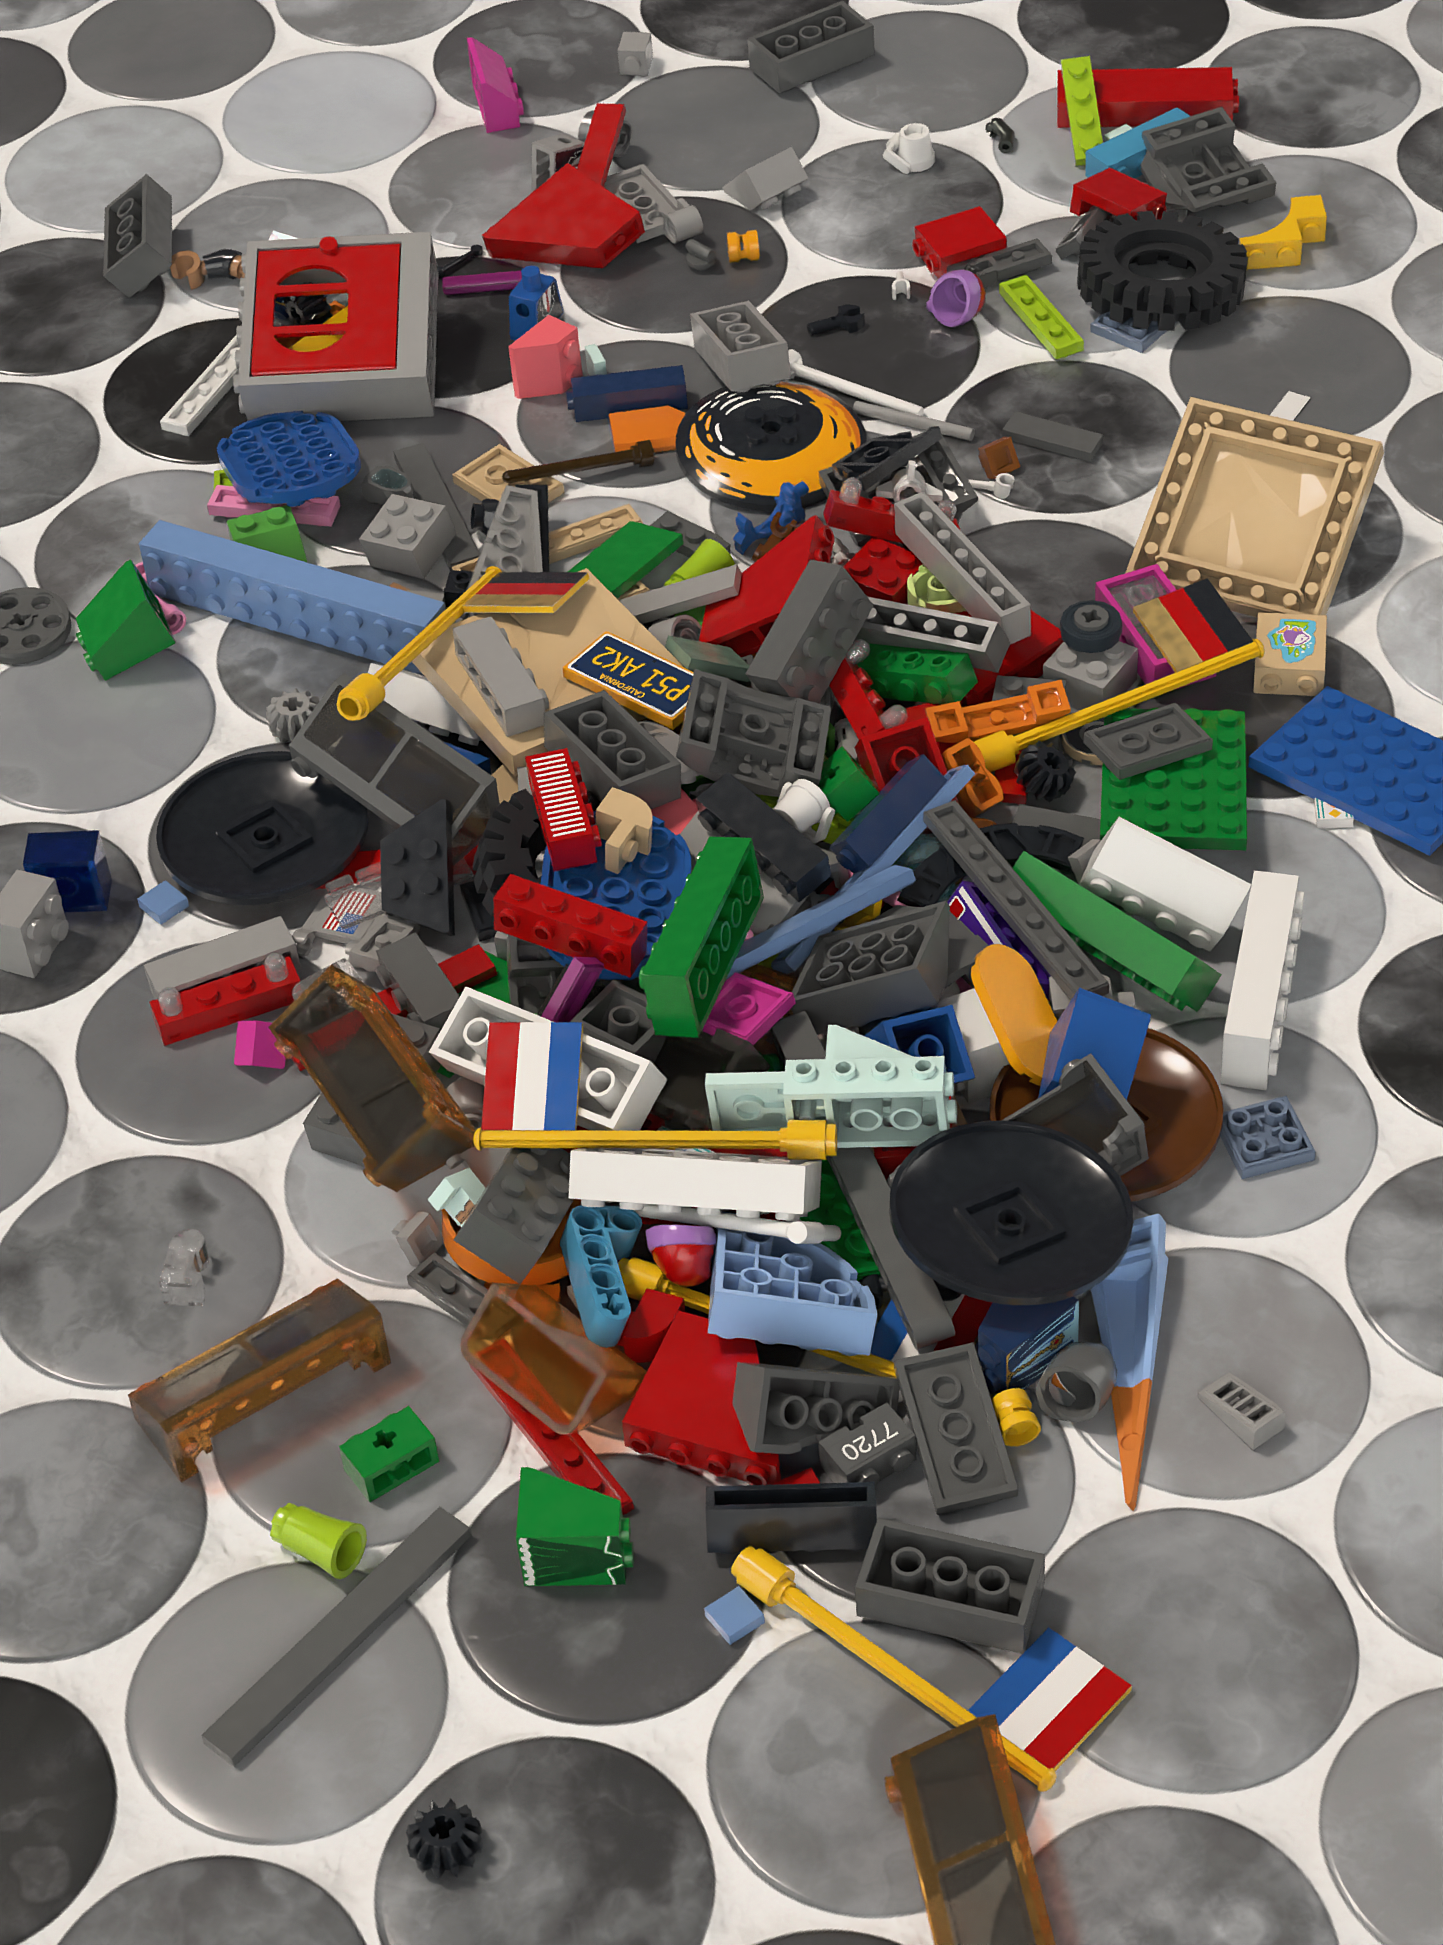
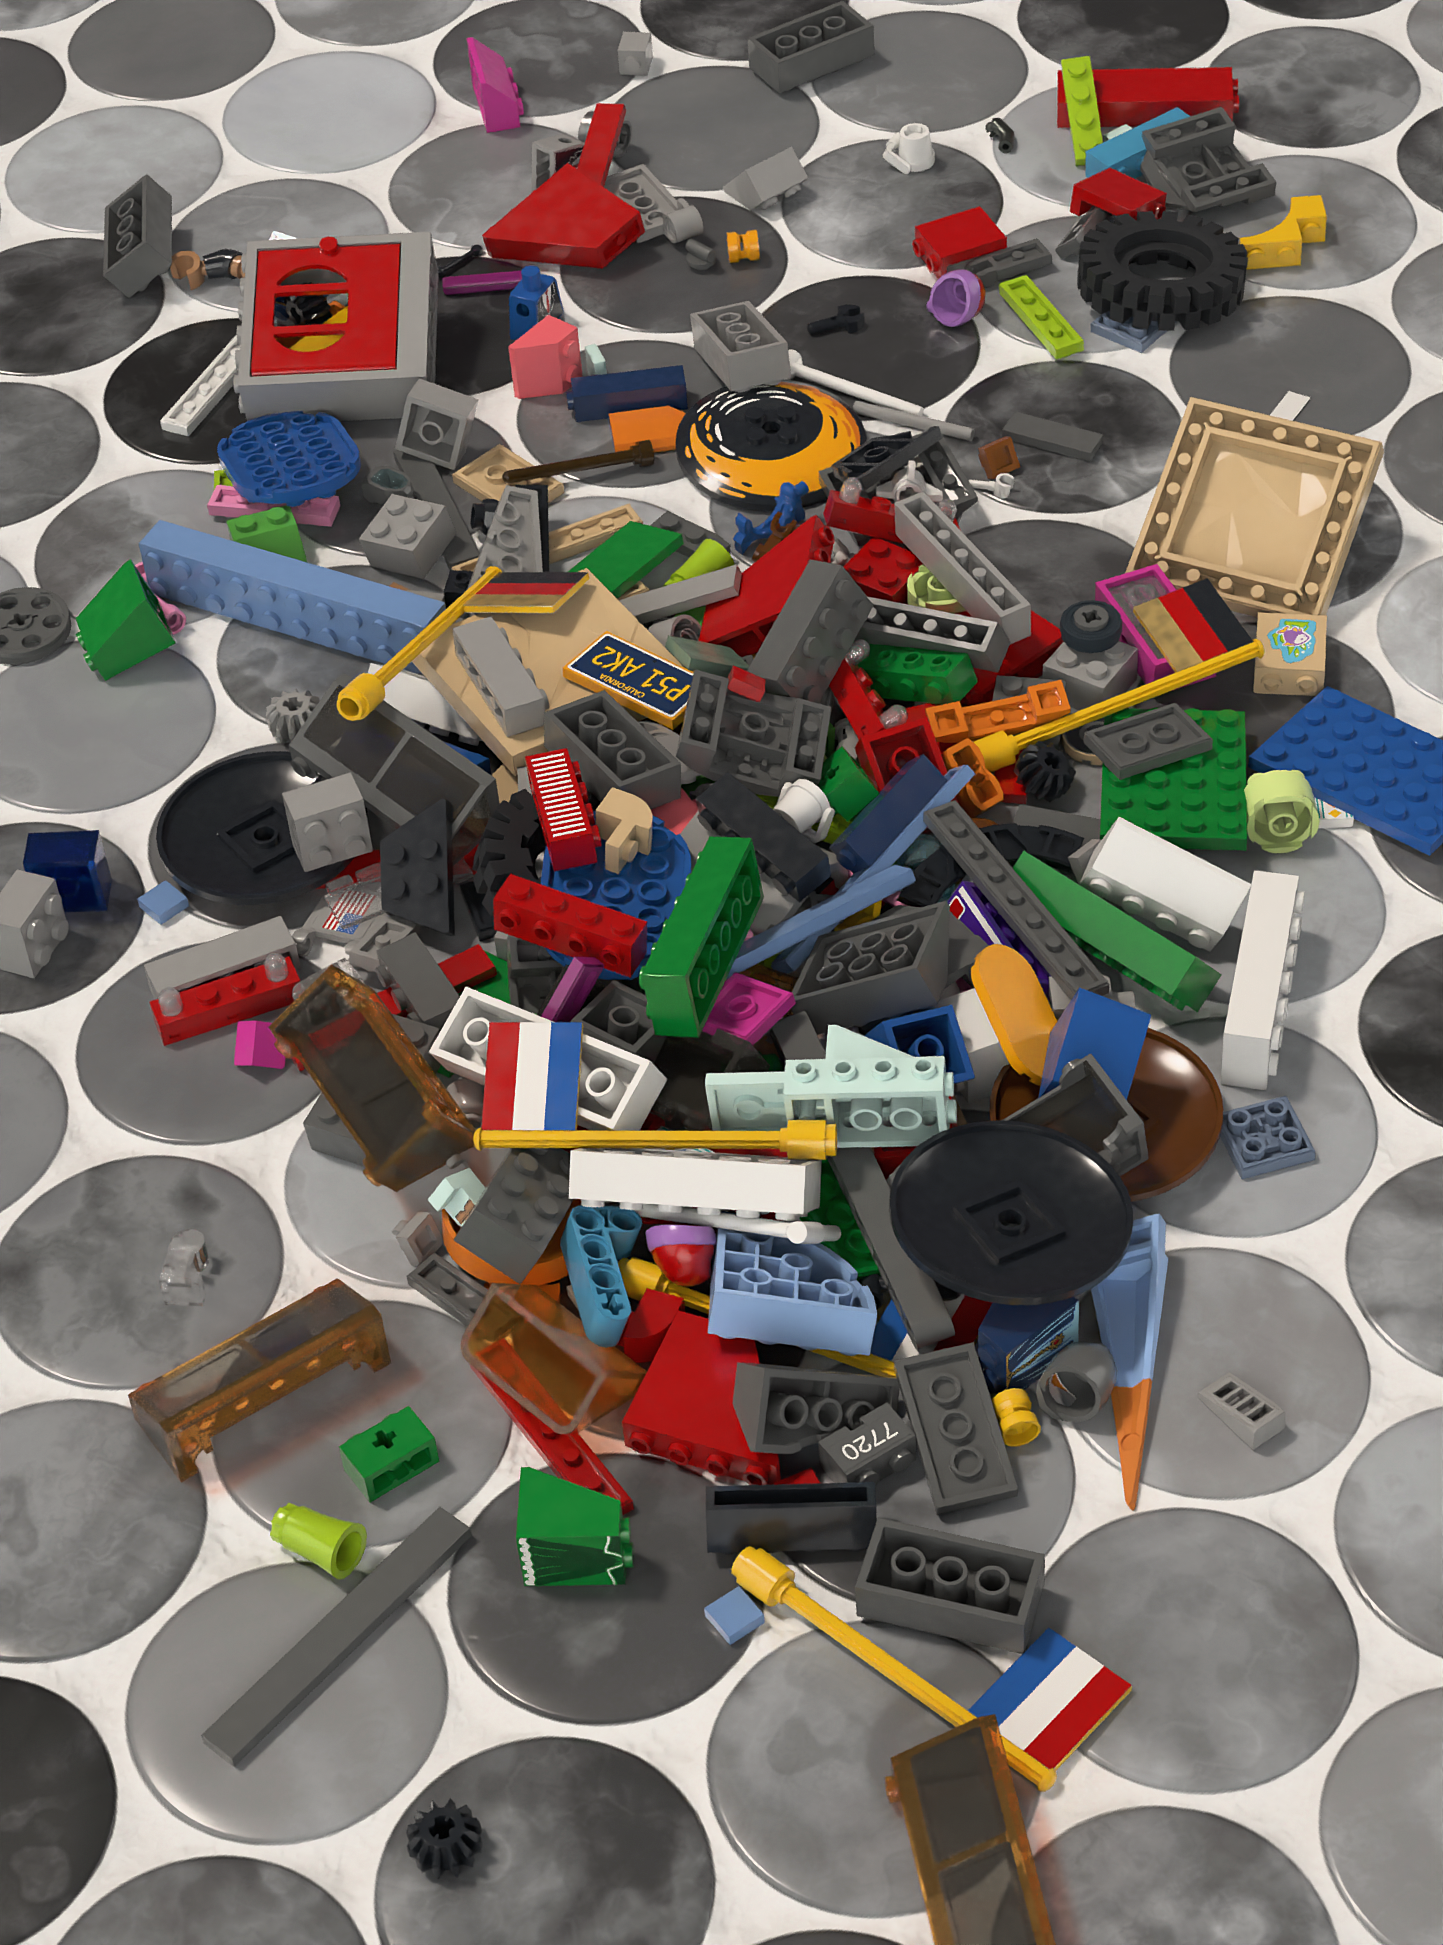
(327, 822): none -> light grey brick
(436, 424): none -> light grey brick
(746, 684): none -> red tile
(900, 285): white hand -> none
(1280, 810): none -> yellowish green brick

